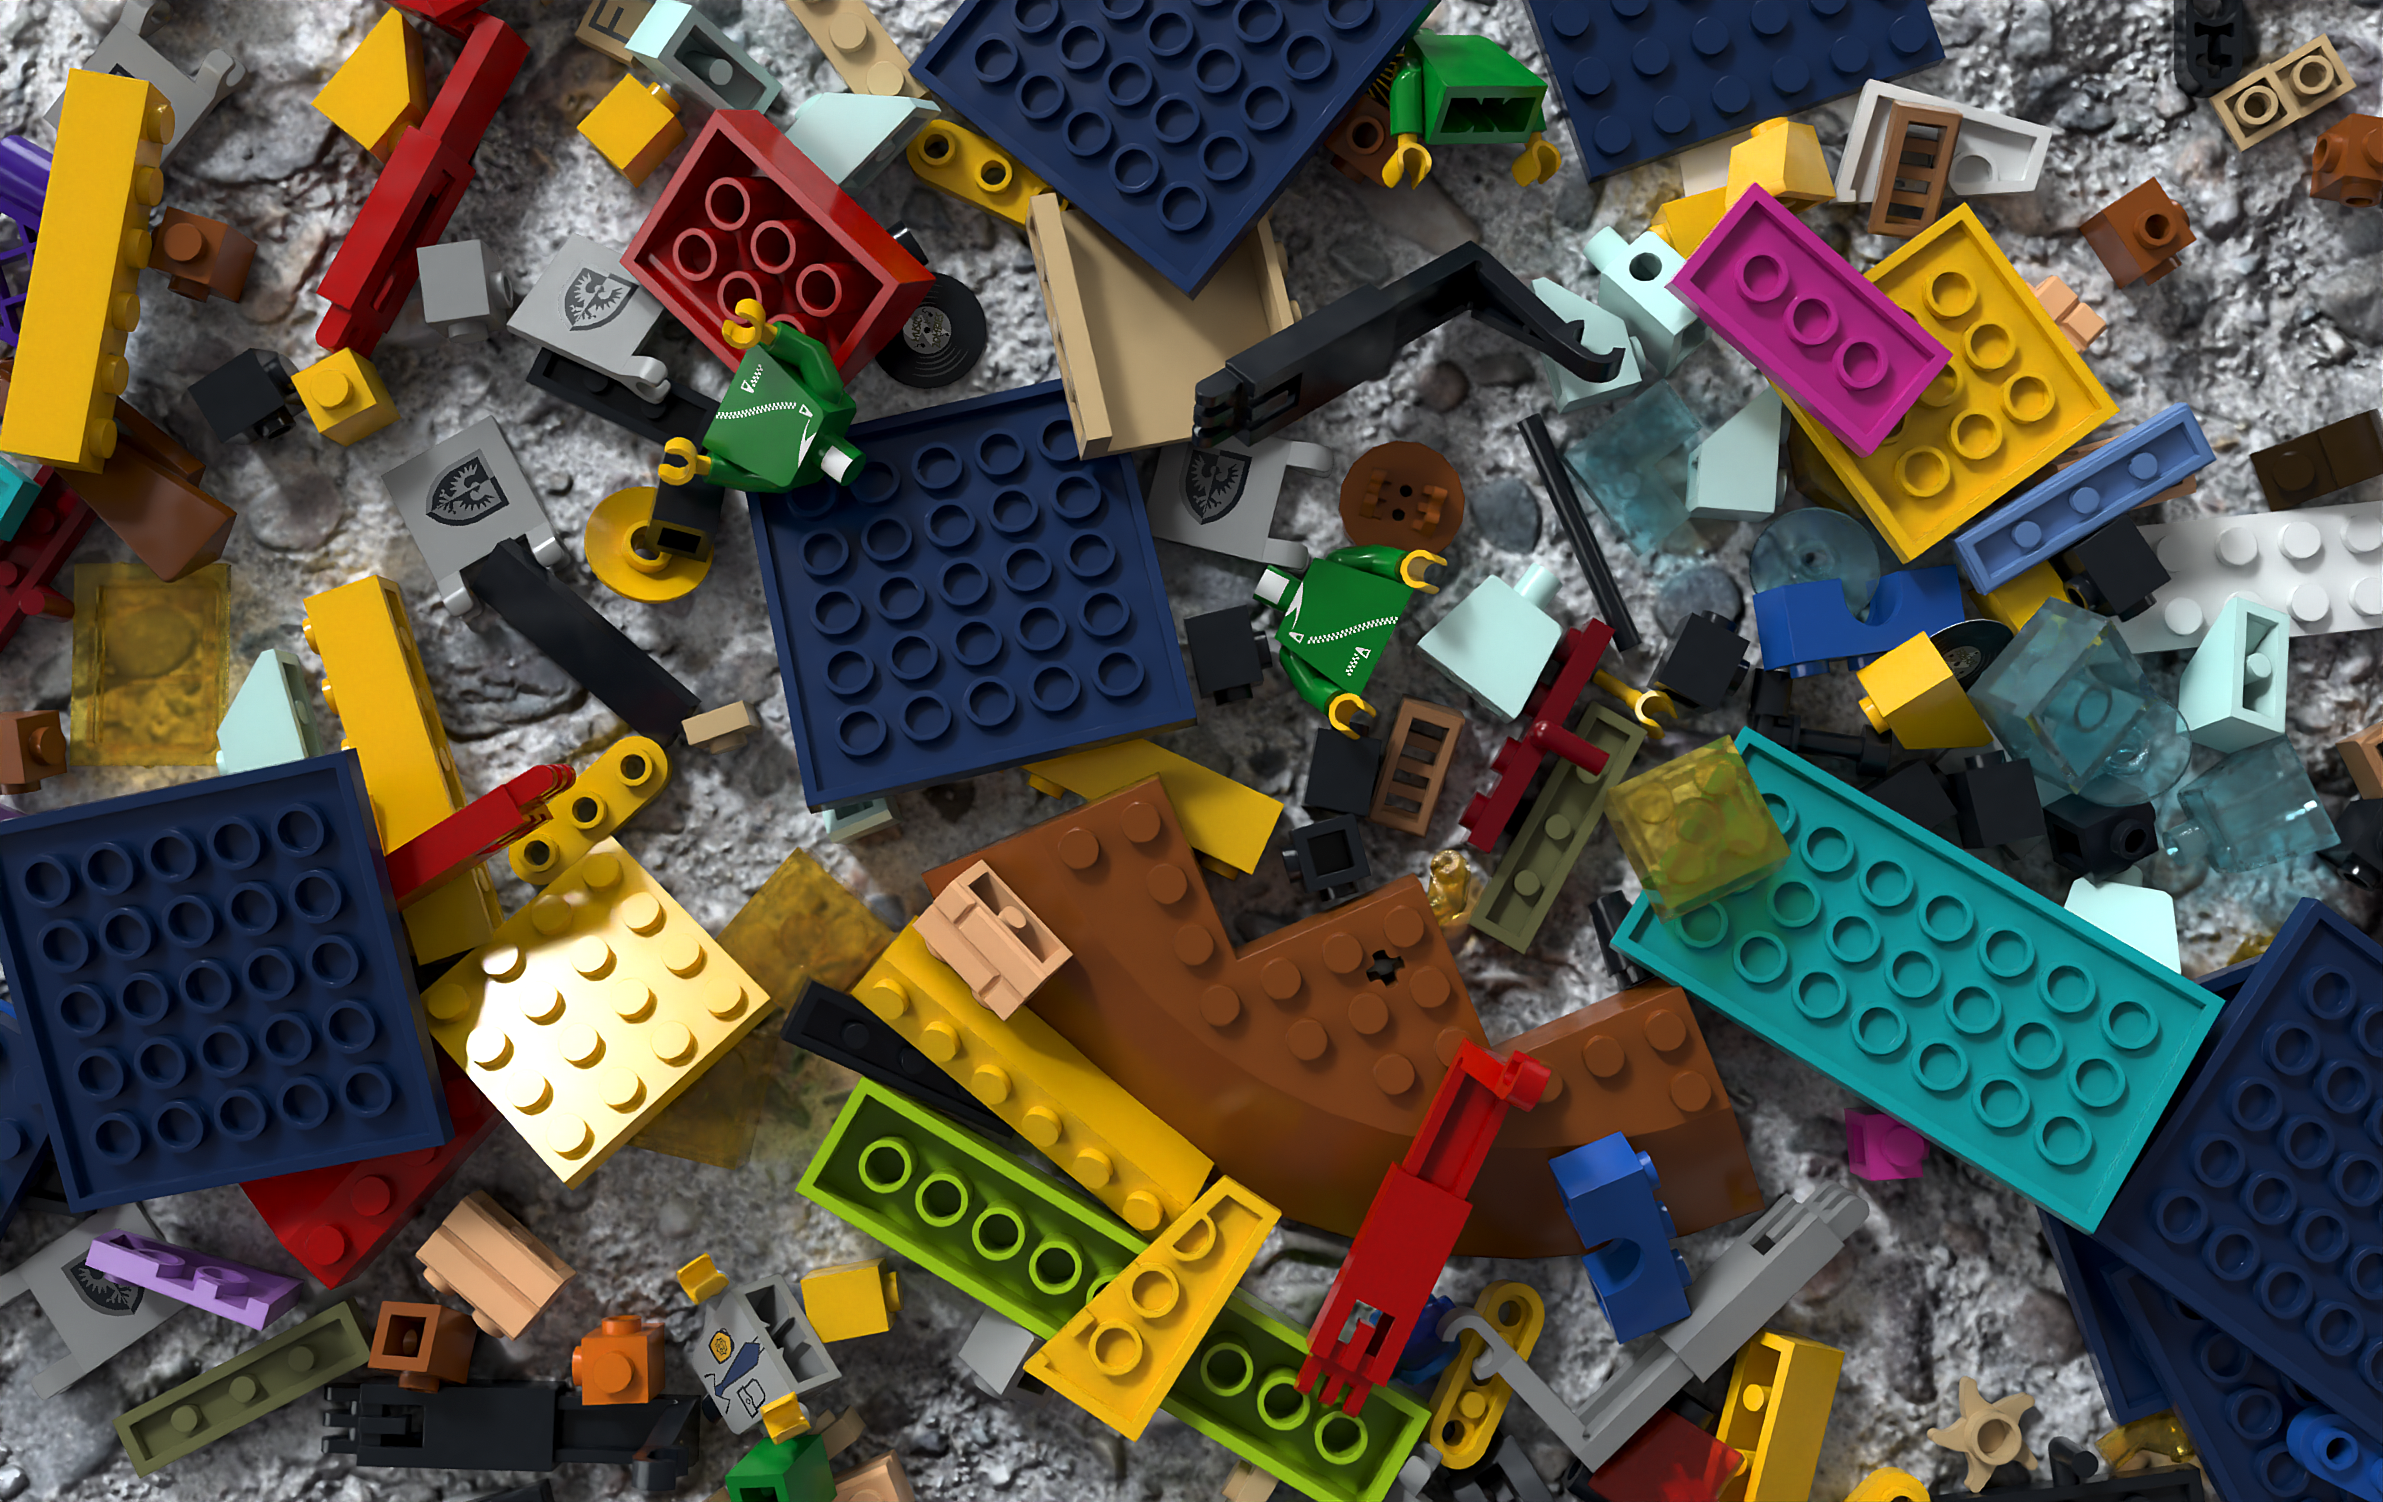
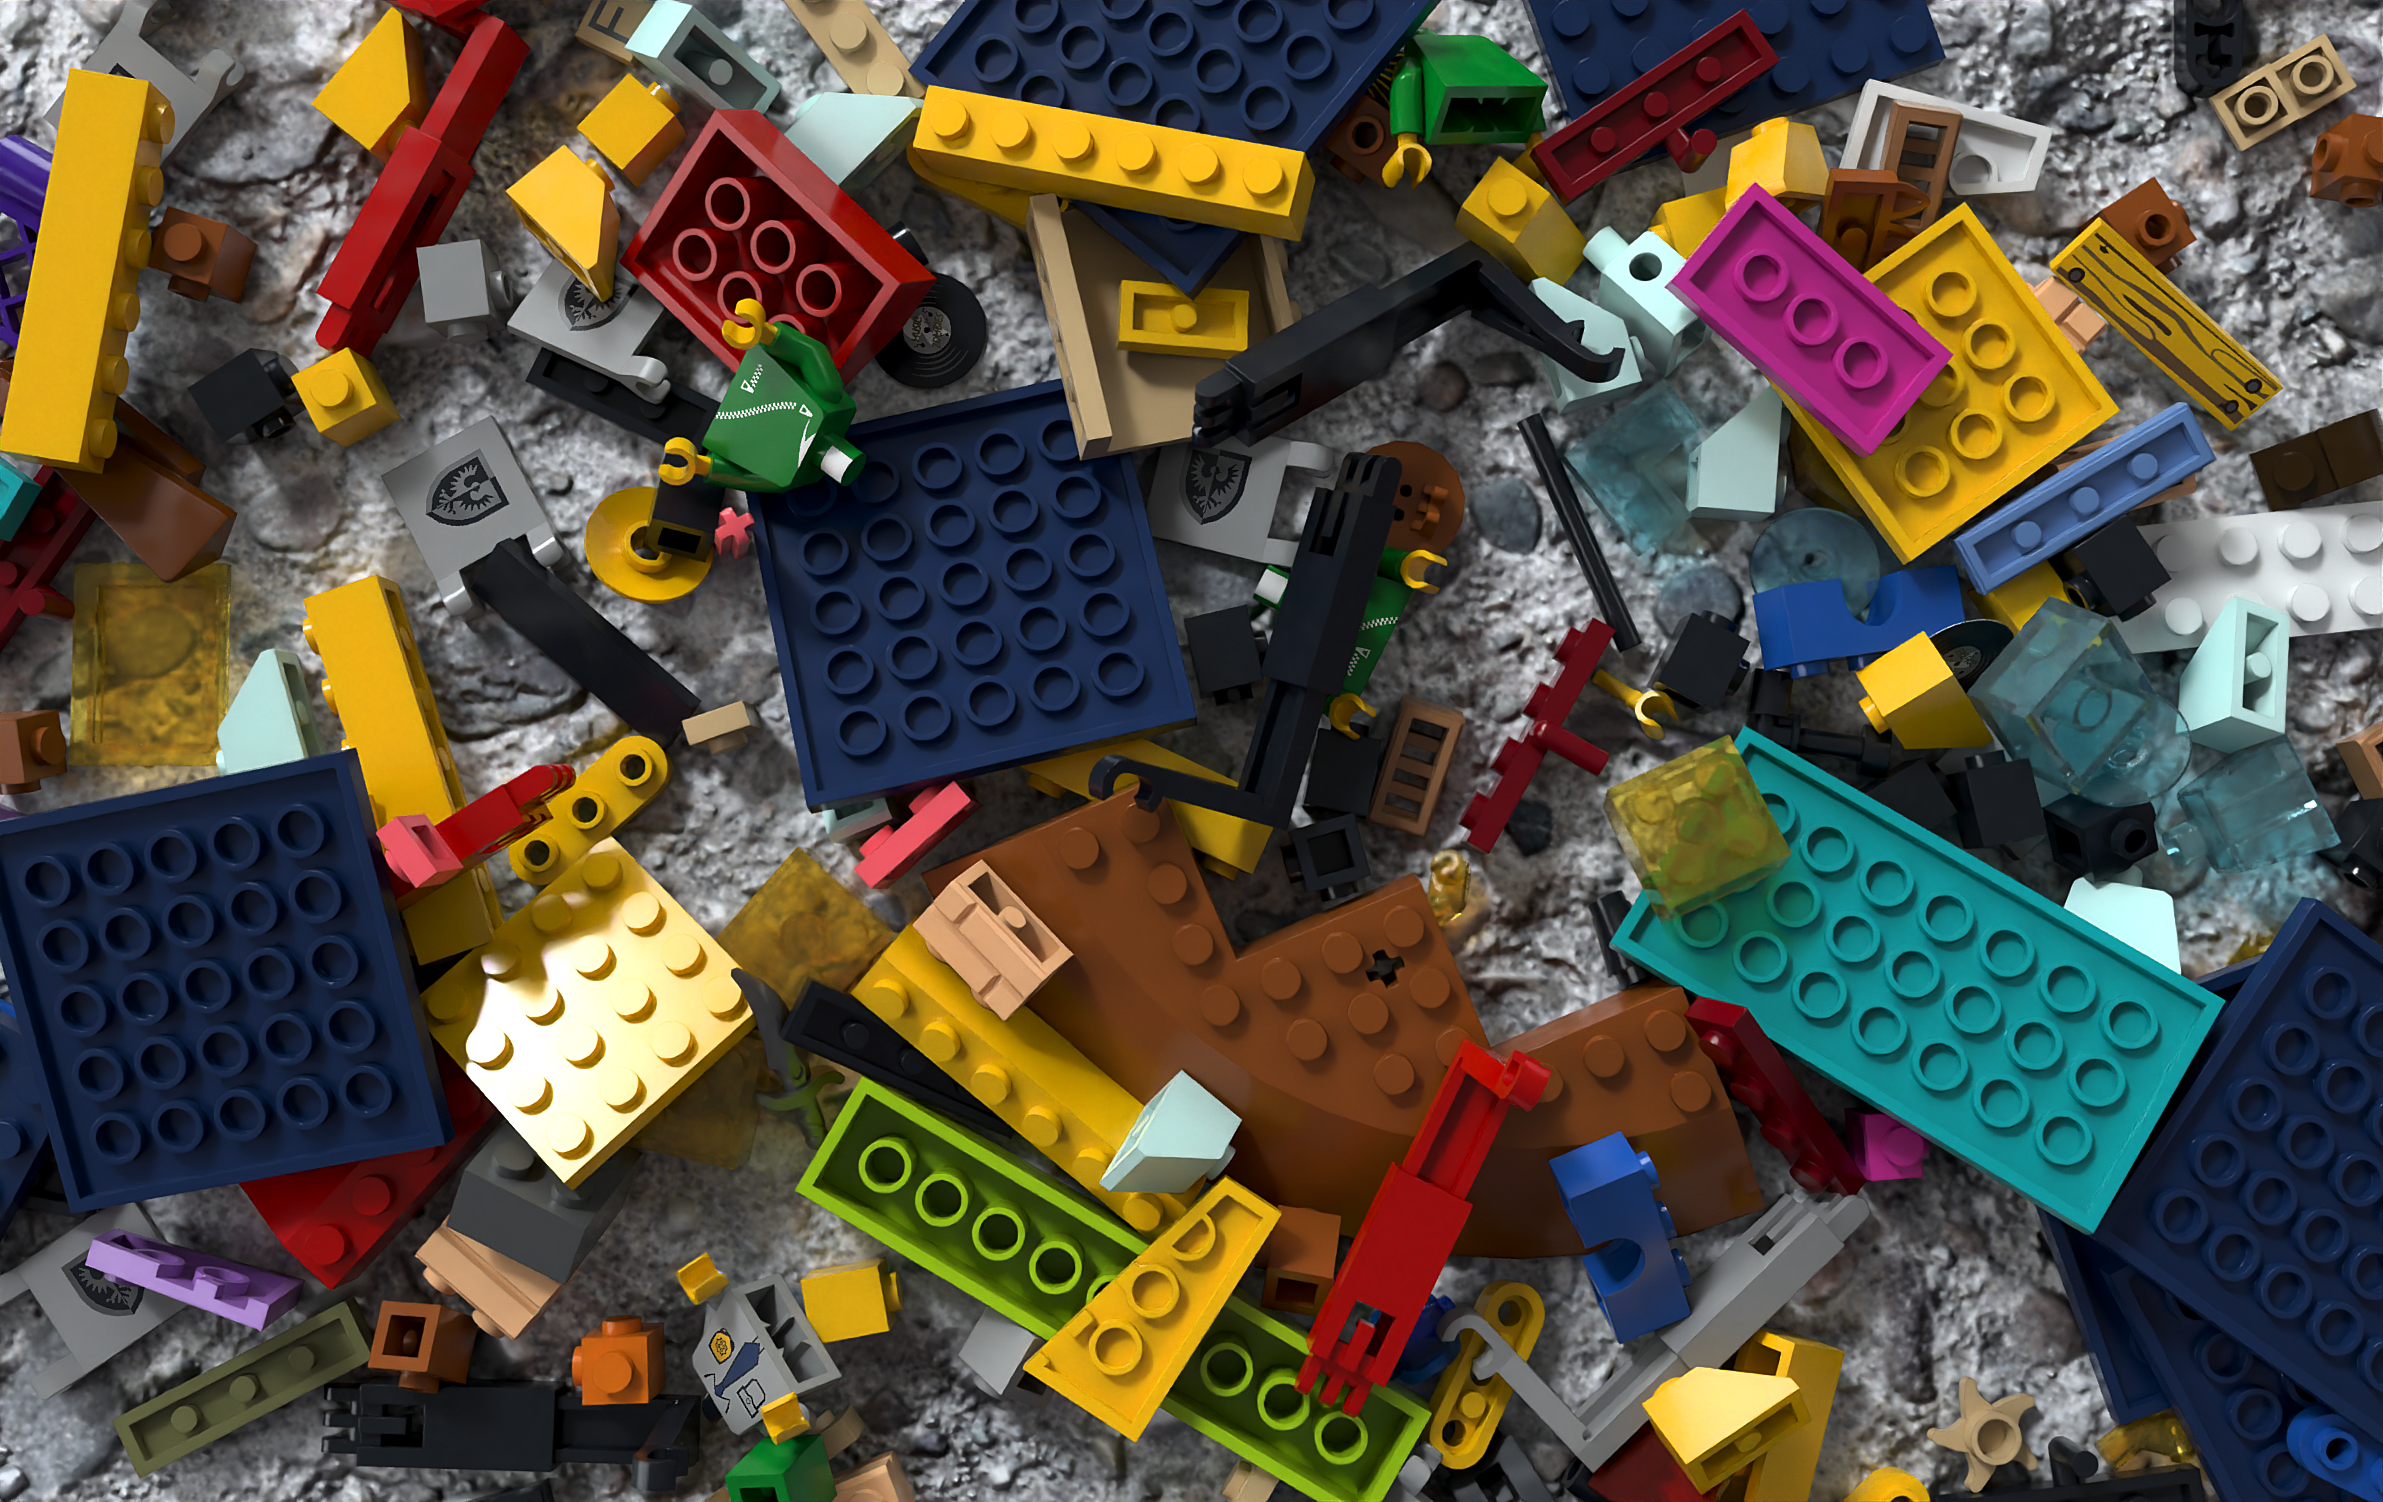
(418, 851): none -> coral plate
(527, 1211): none -> dark grey brick
(572, 216): none -> yellow slope
(734, 533): none -> coral axle
(787, 1061): none -> flat silver piece
(897, 850): none -> coral plate
(1116, 162): none -> yellow brick
(1168, 322): none -> yellow plate
(1174, 1141): none -> light aqua slope
(1299, 1260): none -> dark orange brick
(1304, 655): none -> black hinge
(1497, 641): light aqua torso -> none
(1521, 225): none -> yellow slope
(1554, 832): olive plate -> none
(1657, 111): none -> dark red plate
(1723, 1420): none -> yellow slope
(1765, 1084): none -> dark red plate
(1860, 211): none -> dark orange plate
(2165, 324): none -> yellow tile

